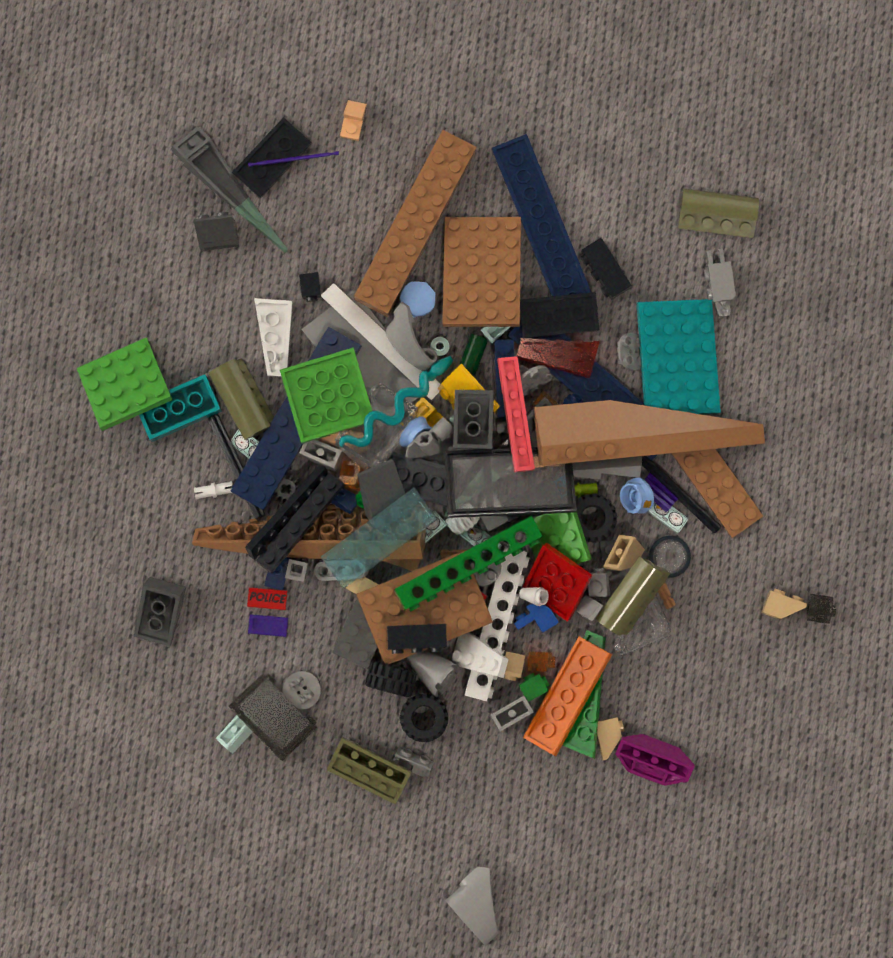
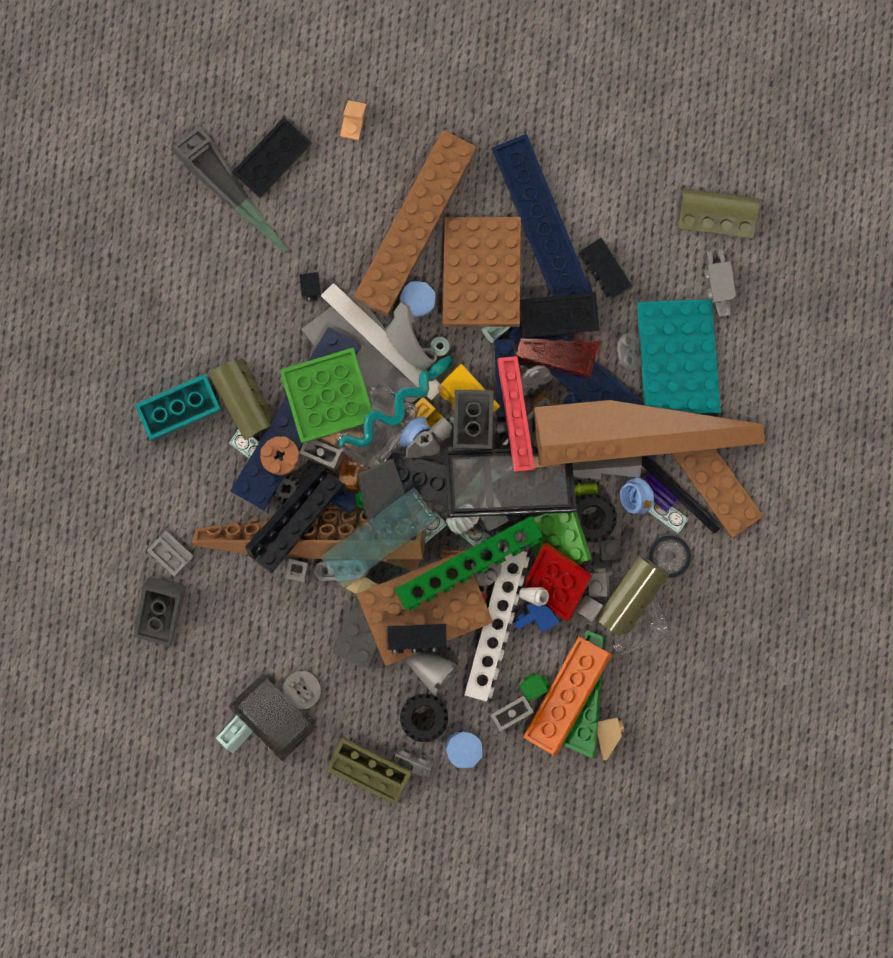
(124, 384): bright green plate -> none
(170, 553): none -> light grey plate
(213, 490): white pin -> none
(216, 231): dark grey slope -> none
(231, 456): black axle -> none
(267, 598): red tile -> none
(268, 625): dark purple tile -> none
(275, 328): white wing -> none
(277, 578): dark blue plate -> none
(290, 458): none -> nougat plate
(293, 158): dark purple piece -> none
(390, 679): black tyre -> none
(464, 749): none -> light blue hat
(473, 353): dark green brick -> none
(475, 904): light grey panel -> none
(478, 656): white wing -> none
(514, 666): tan slope -> none
(540, 661): clear orange brick -> none
(624, 553): tan slope -> none
(654, 759): magenta wedge -> none
(665, 595): medium nougat axle -> none
(781, 606): tan slope -> none
(820, 608): clear smoke brick -> none

